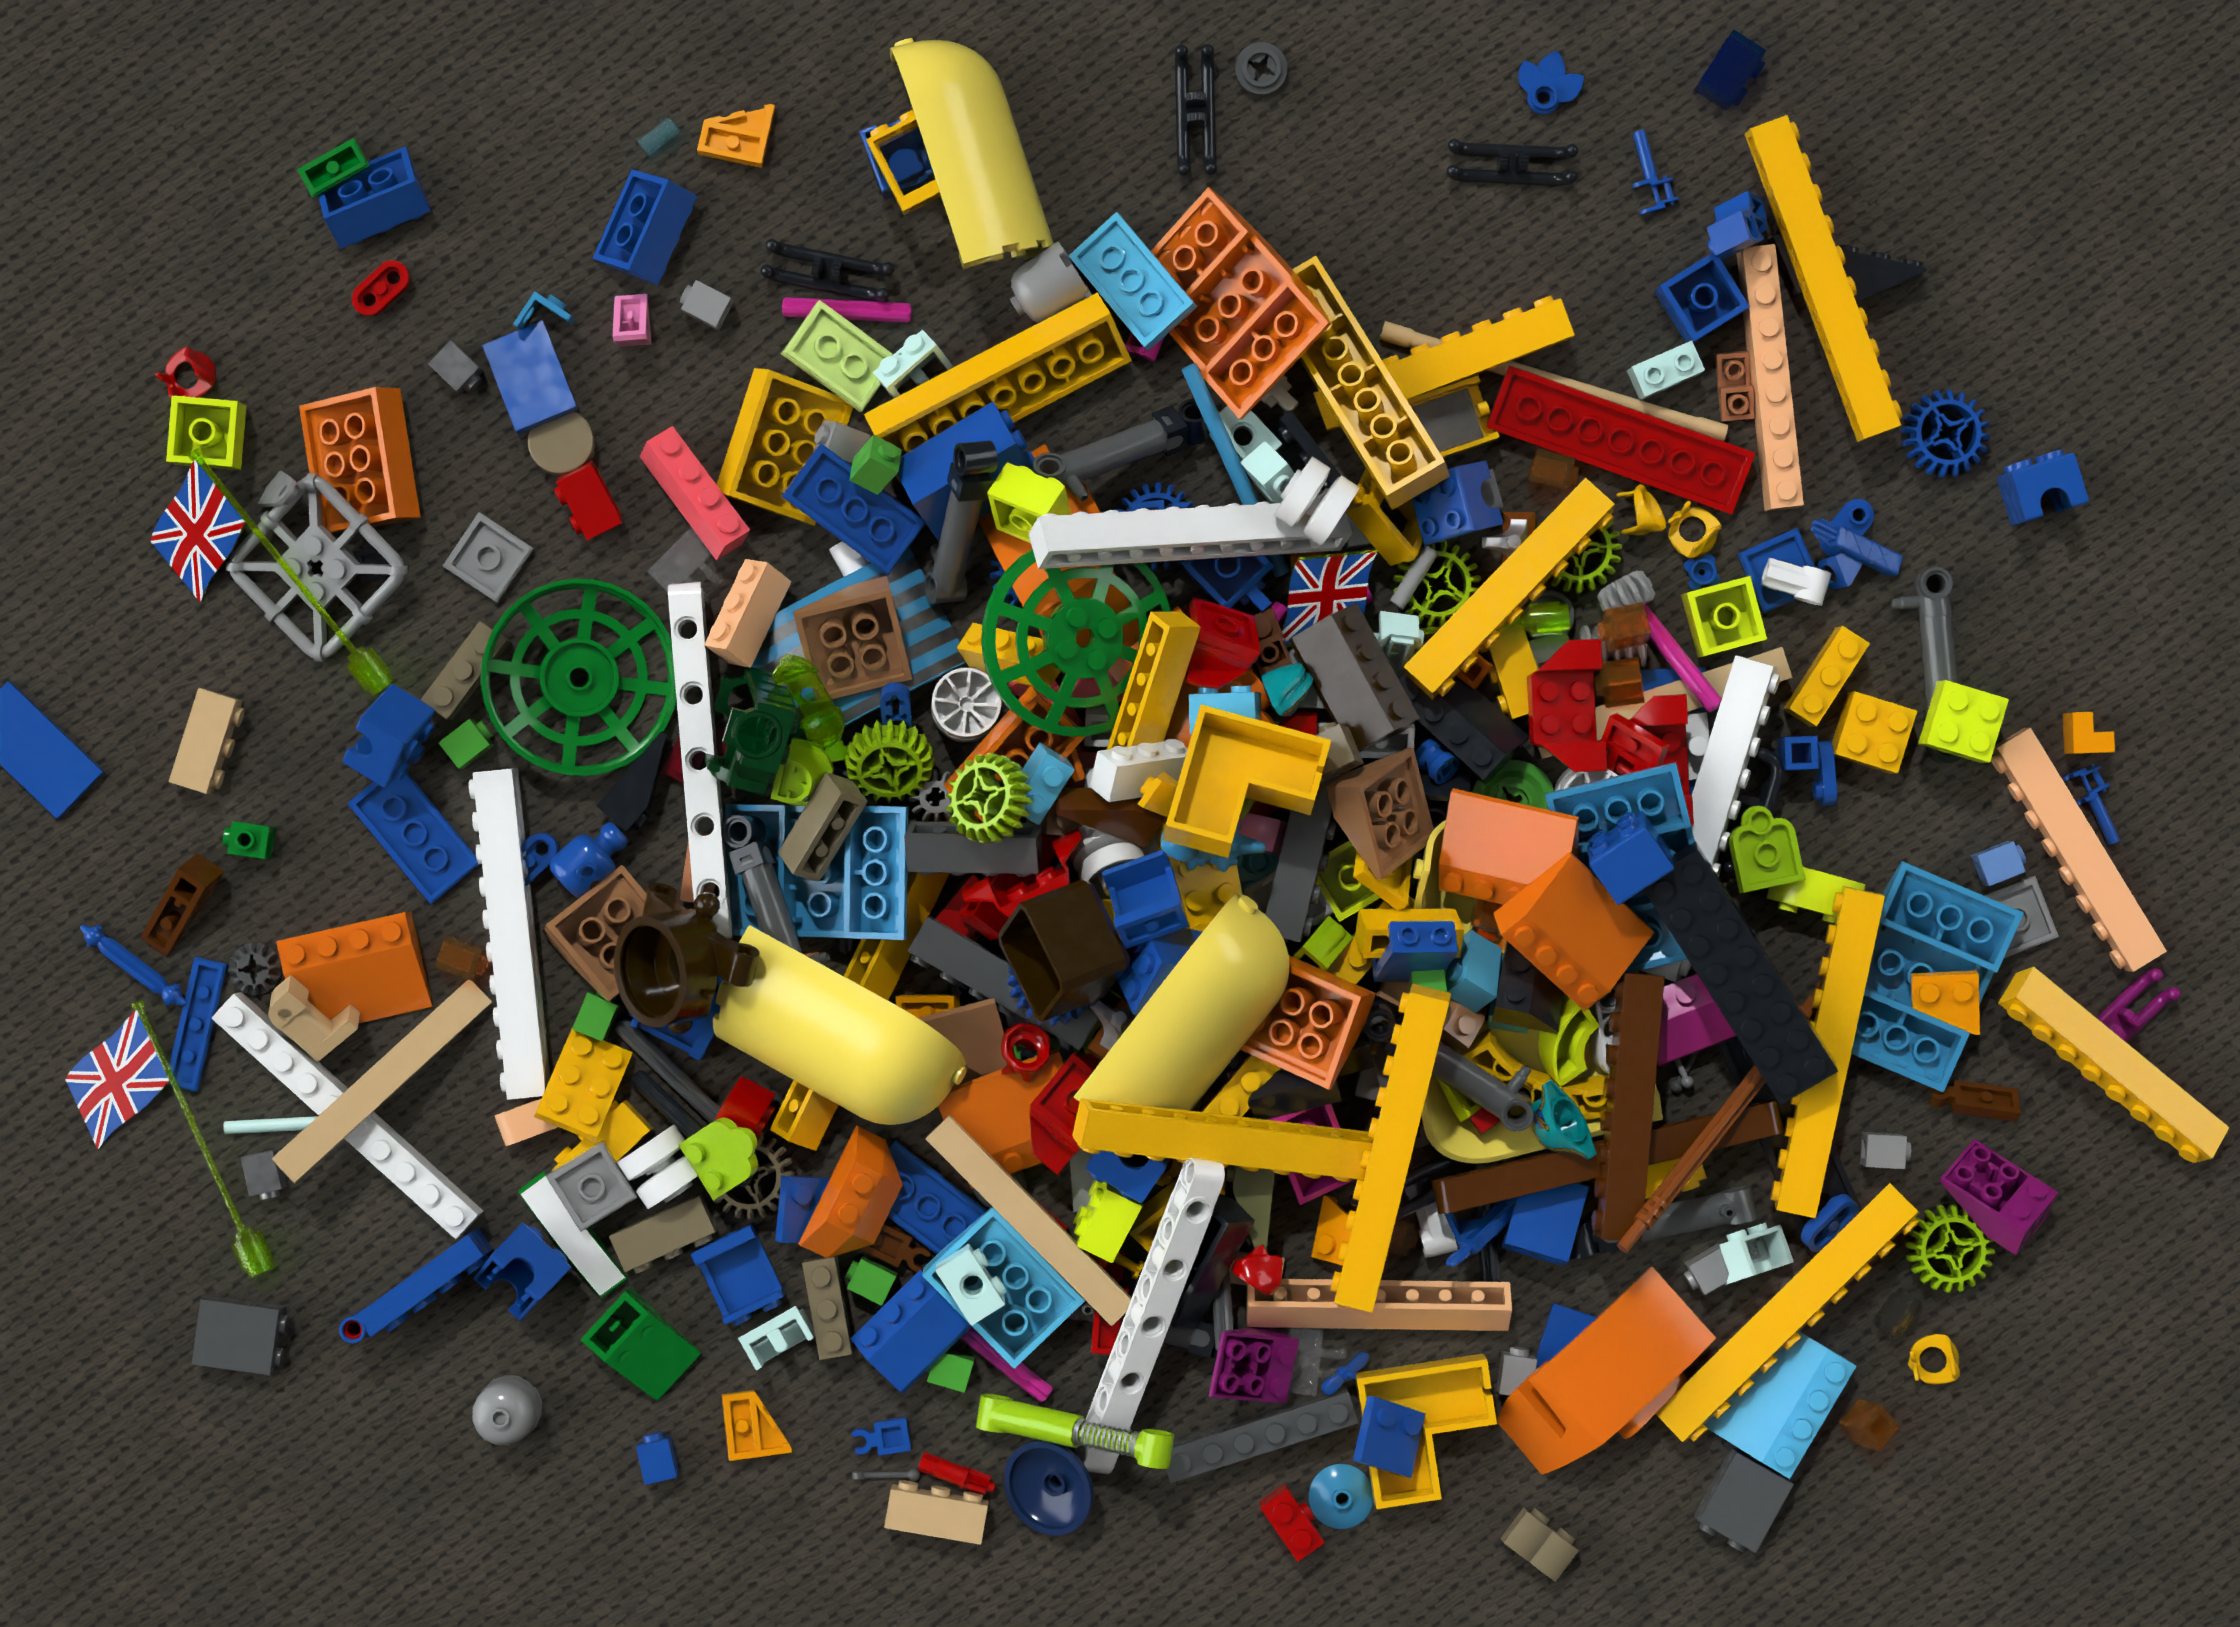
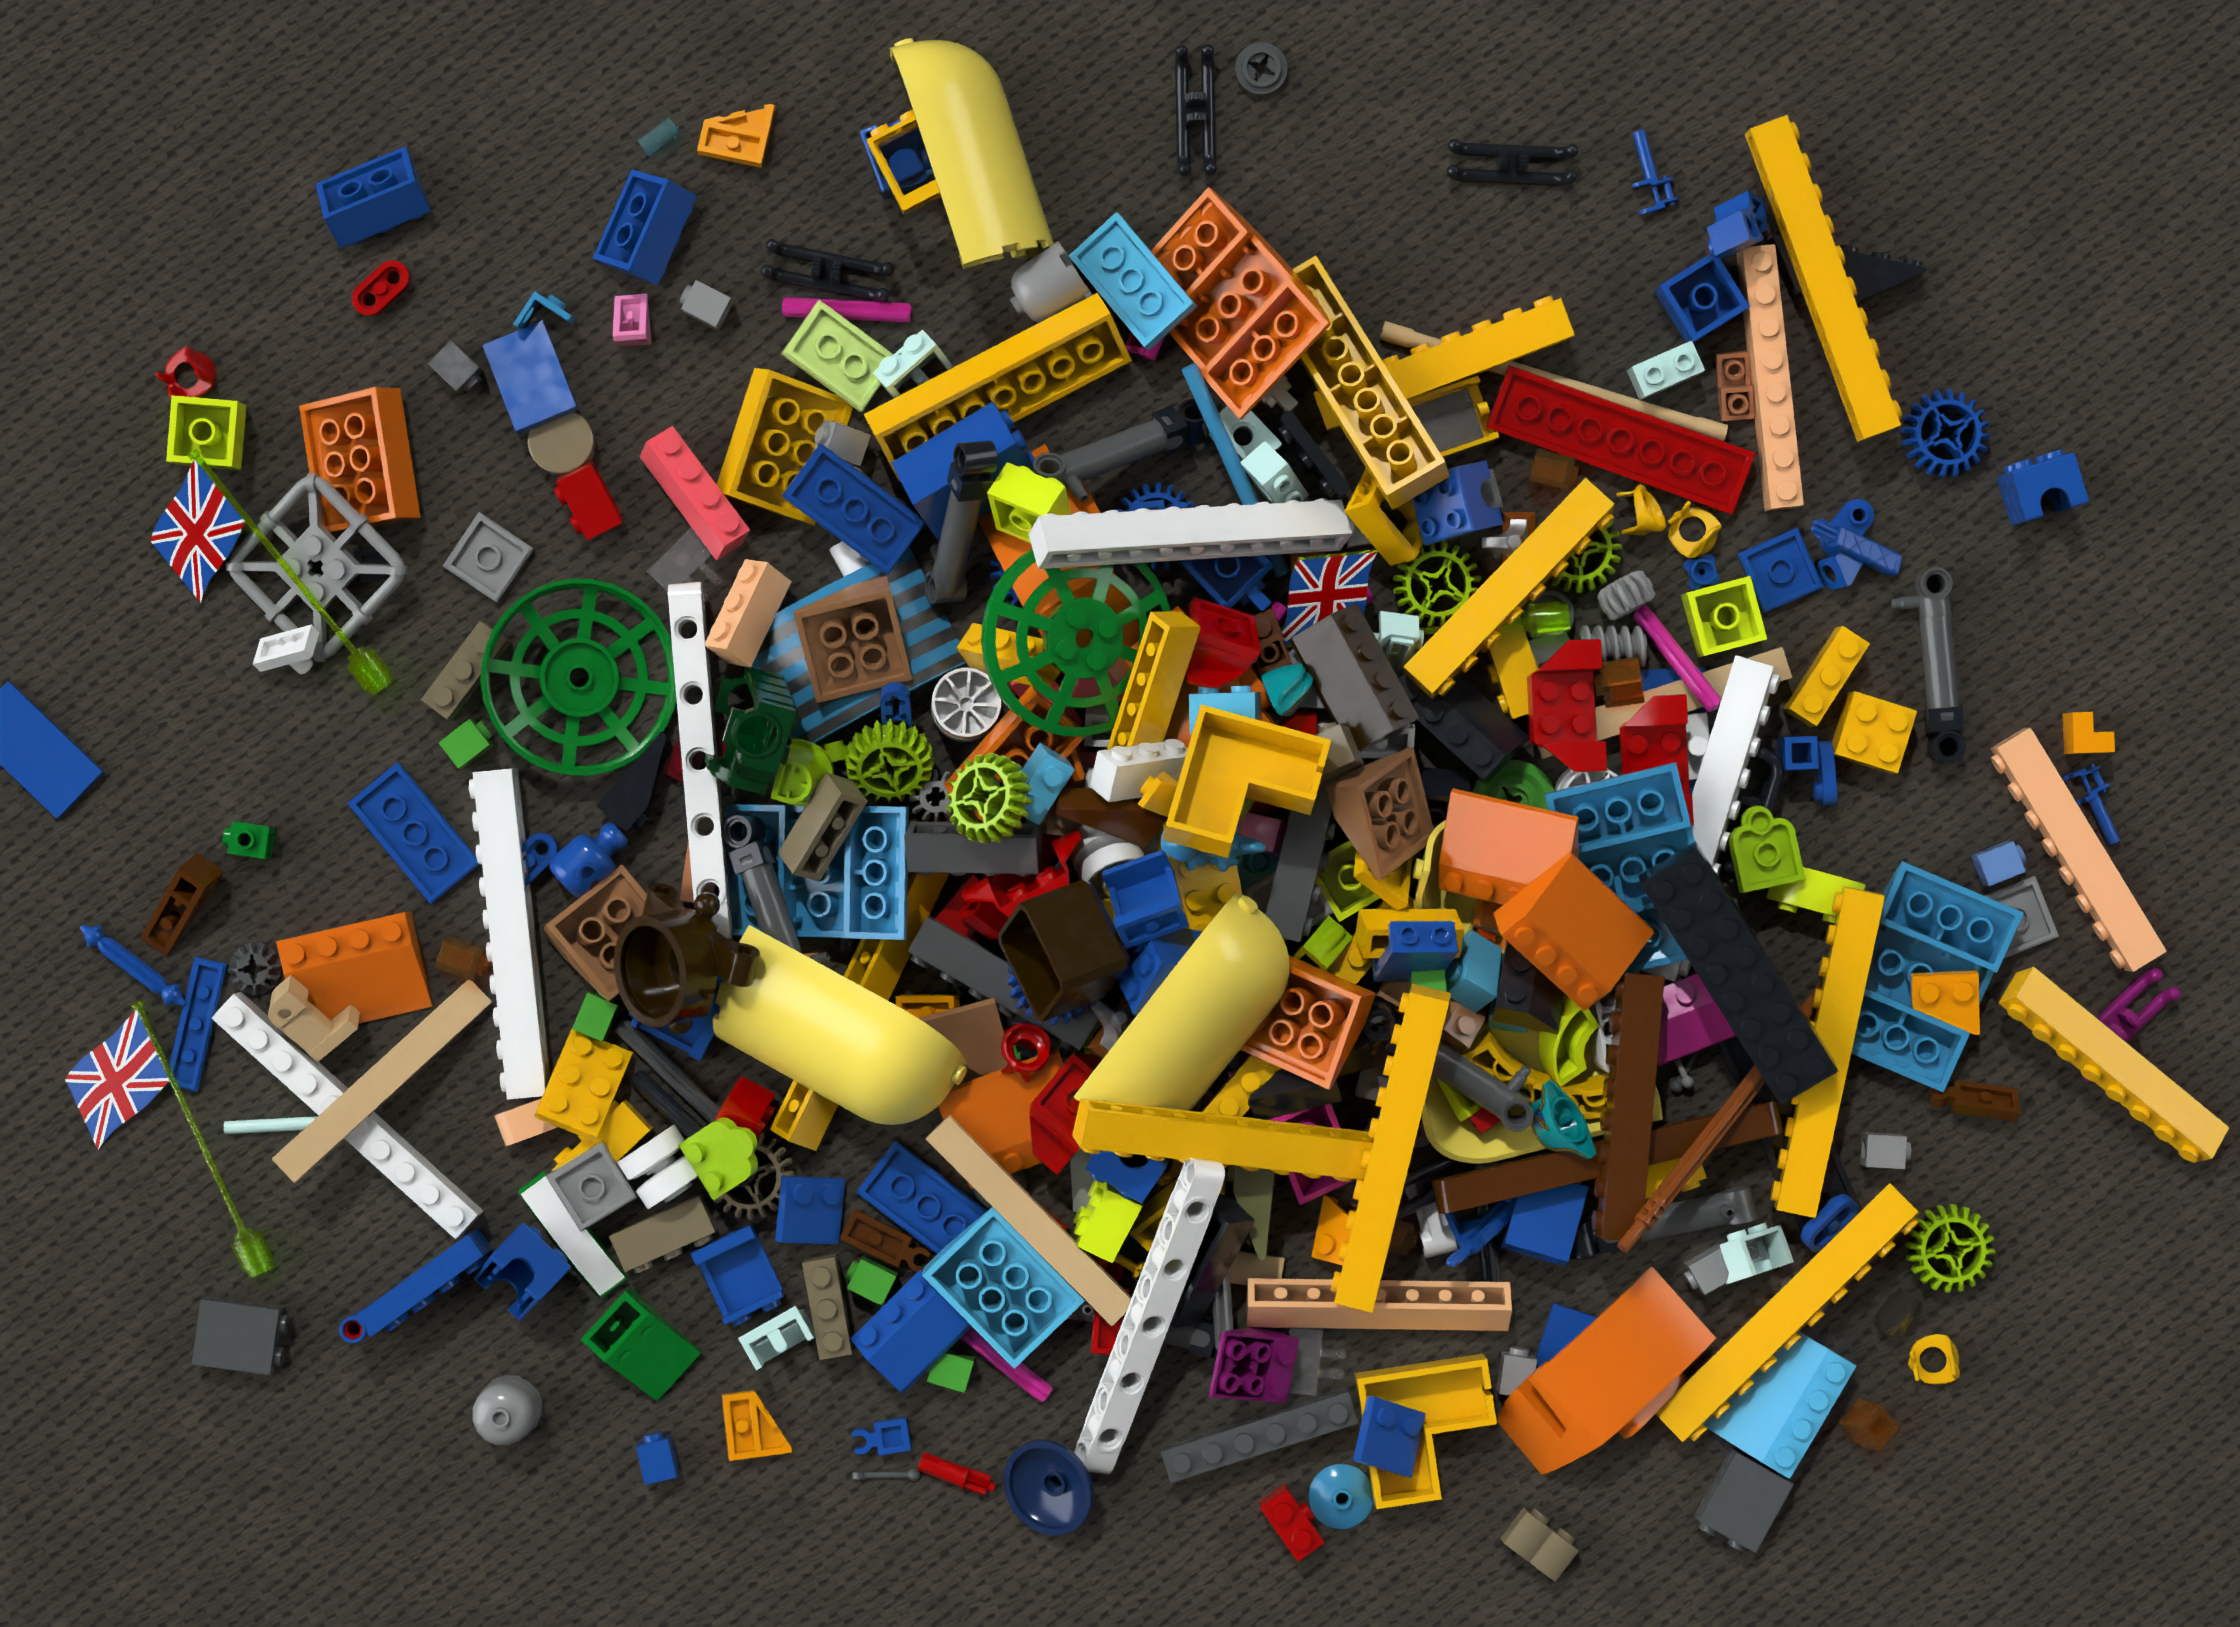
(207, 741): tan brick -> none
(263, 1174): flat silver brick -> none
(279, 491): light grey piece -> none
(286, 648): none -> white tile
(333, 167): green slope -> none
(391, 737): blue piece -> none
(822, 719): clear neon green piece -> none
(854, 1198): orange wedge -> none
(875, 464): bright green brick -> none
(936, 1512): tan brick -> none
(973, 1303): light aqua brick -> none
(1003, 1415): lime piece -> none
(1260, 1270): red piece -> none
(1324, 507): white wheel -> none
(1344, 1373): blue piece -> none
(1414, 577): light grey piece -> none
(1436, 761): blue wheel -> none
(1476, 673): orange slope -> none
(1550, 79): blue plate -> none
(1624, 627): clear orange brick -> none
(1629, 856): blue piece -> none
(1631, 743): red plate -> none
(1730, 70): clear blue brick -> none
(1804, 582): white piece -> none
(1963, 721): neon yellow brick -> none
(1999, 1195): magenta slope -> none

